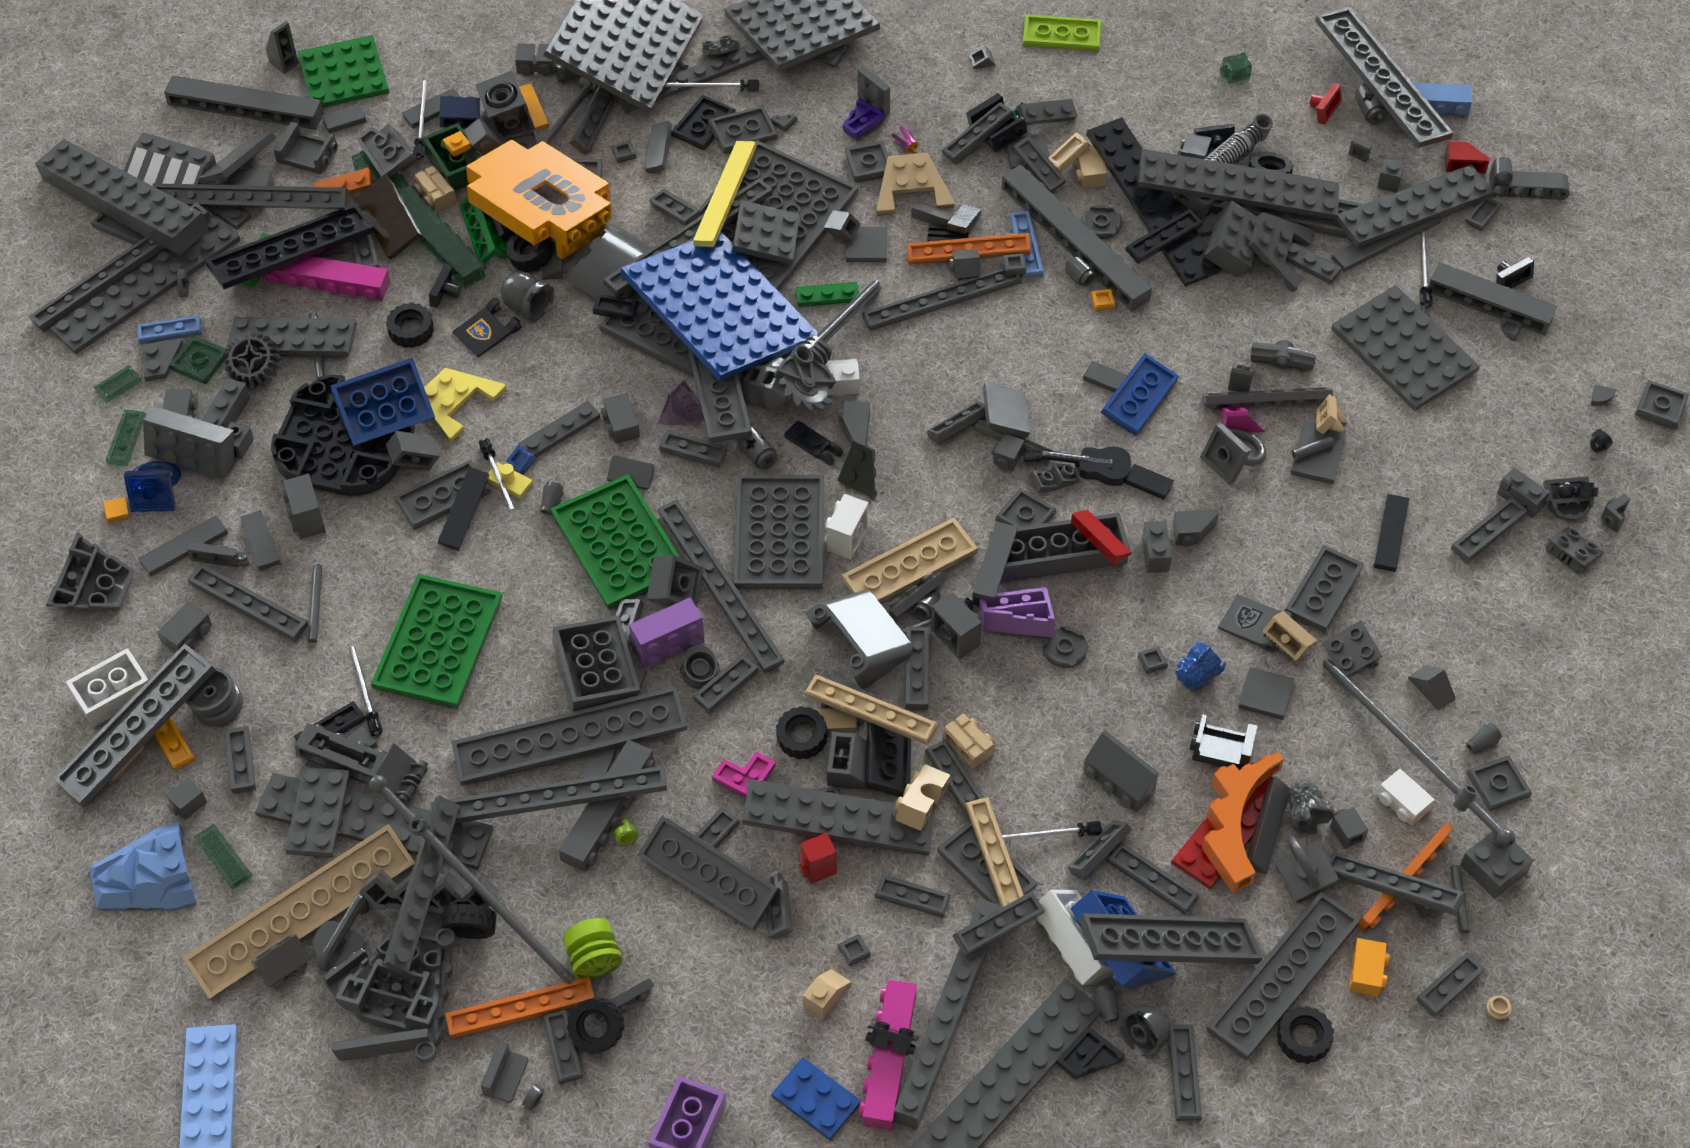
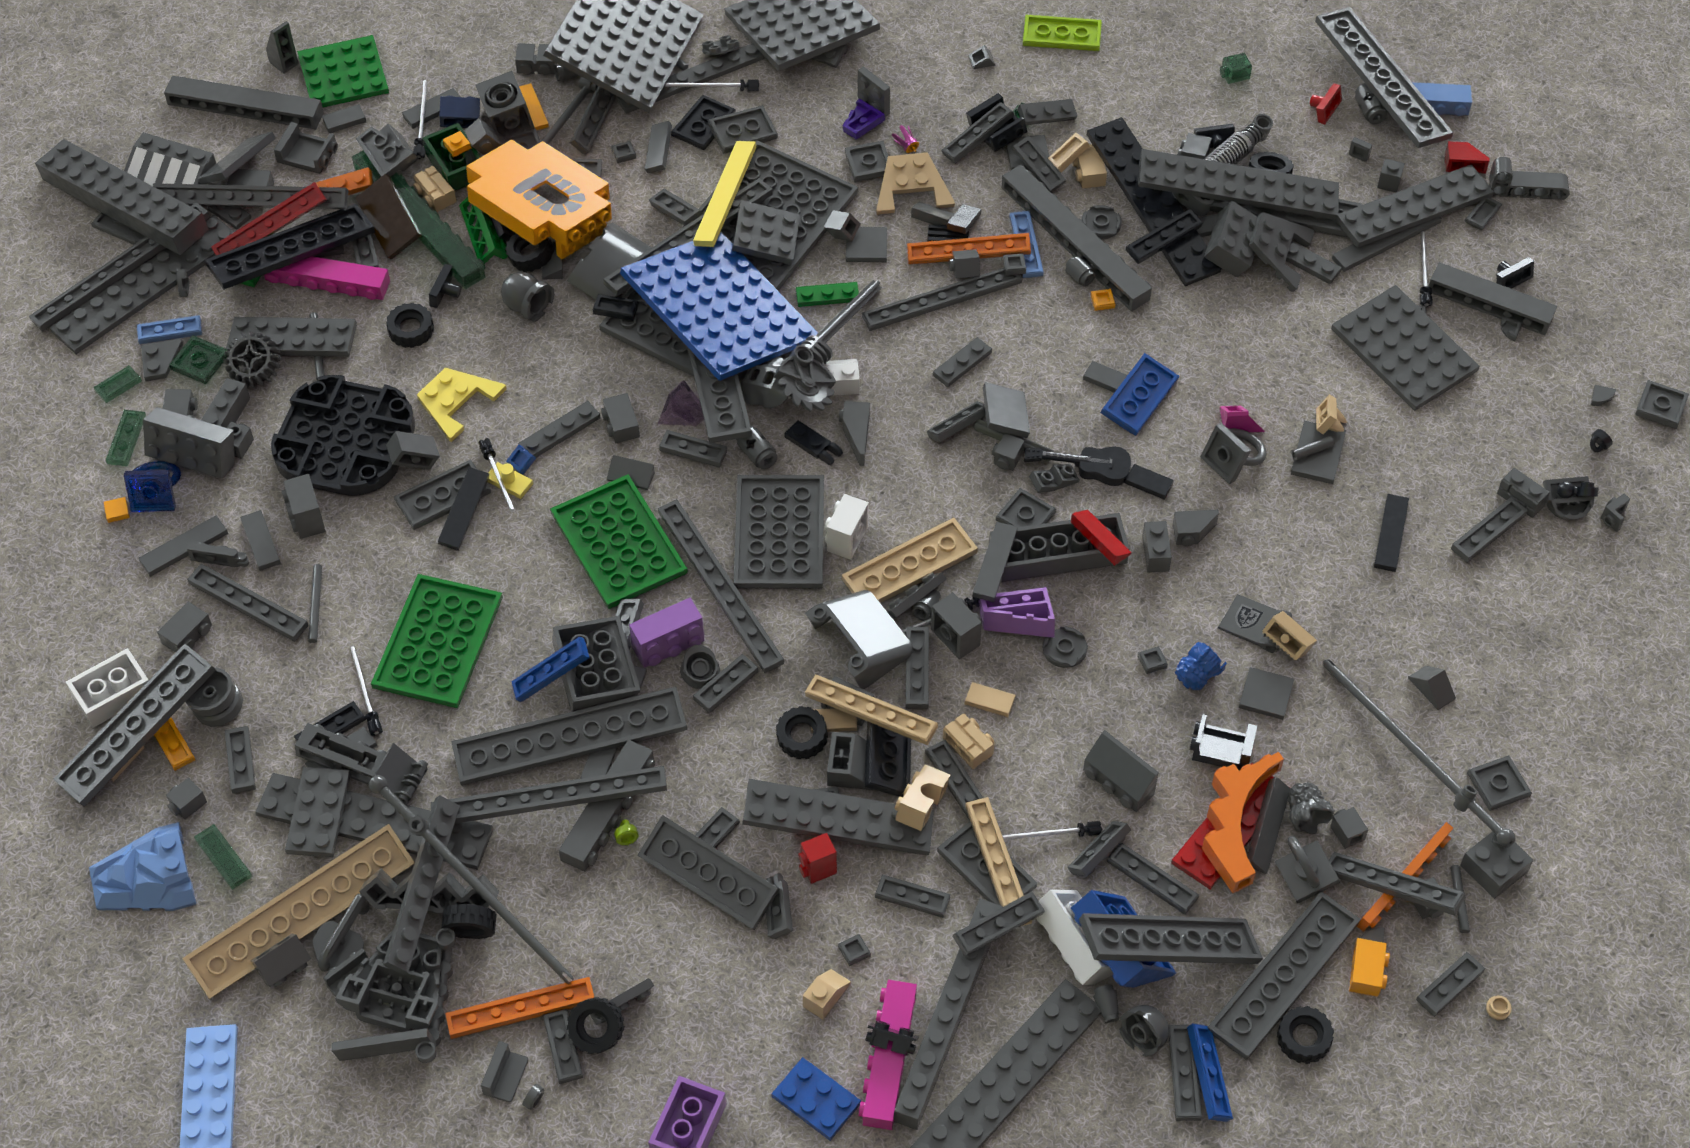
(90, 578): dark grey wedge -> none
(274, 219): none -> red plate
(382, 401): blue slope -> none
(484, 330): black flag -> none
(550, 669): none -> blue tile
(551, 496): dark grey cone -> none
(592, 948): lime wheel -> none
(674, 580): dark grey slope -> none
(737, 778): dark pink plate -> none
(783, 122): dark grey tile -> none
(859, 469): black wing -> none
(962, 362): none -> dark grey plate
(990, 699): none -> tan tile
(1089, 1054): black wing -> none
(1209, 1073): none -> blue tile
(1240, 378): dark grey slope -> none
(1257, 398): dark grey plate -> none
(1283, 355): dark grey piece -> none
(1324, 588): dark grey plate -> none
(1353, 649): dark grey hinge -> none
(1405, 797): white brick -> none
(1486, 737): dark grey cone -> none
(1577, 548): dark grey hinge -> none

